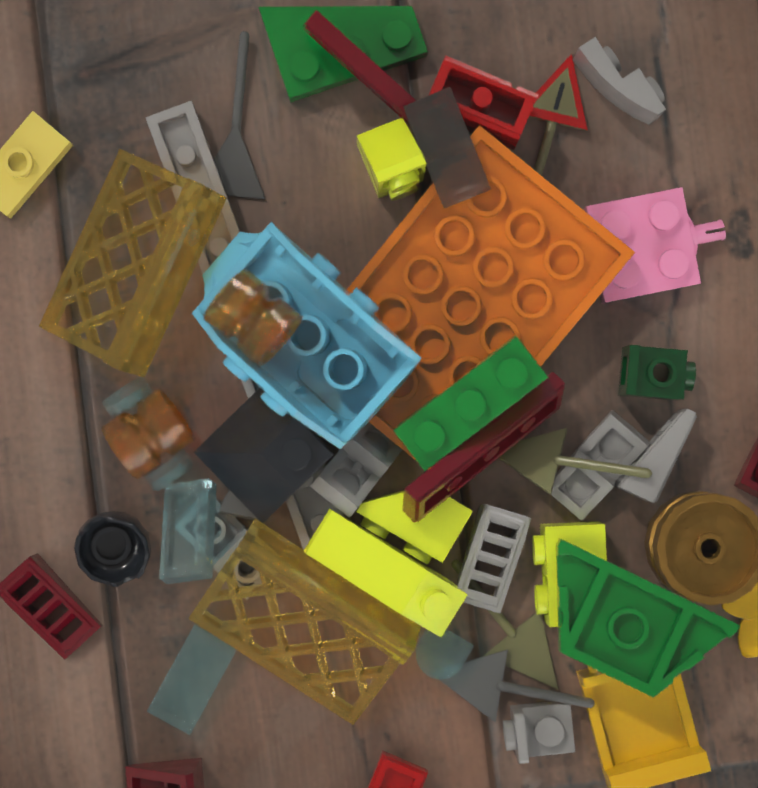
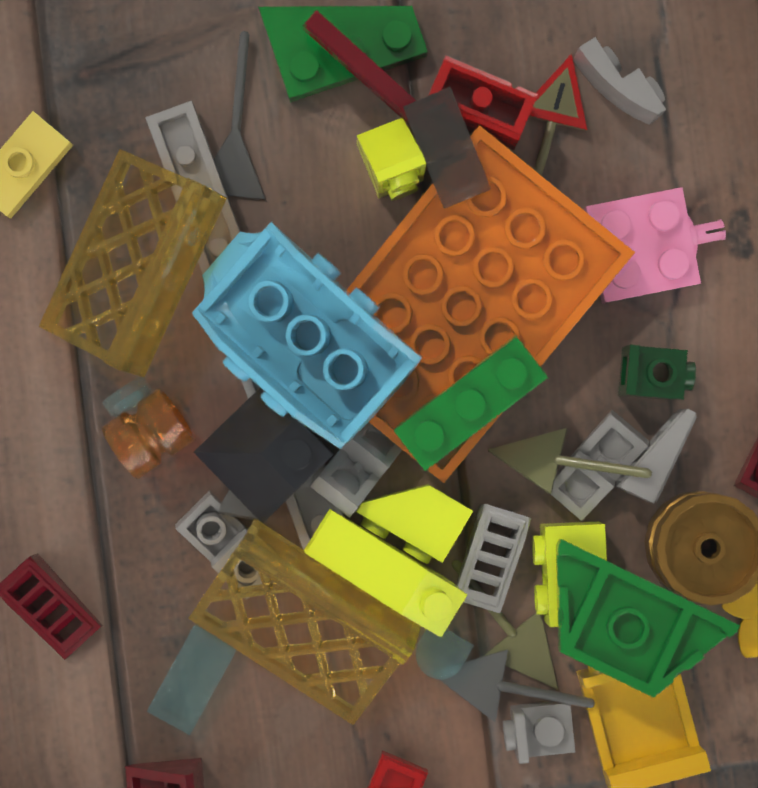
(112, 548): black hair -> none
(169, 470): clear light blue tile -> none
(188, 531): clear light blue tile -> none
(251, 316): clear orange wheel -> none
(482, 448): dark red tile -> none

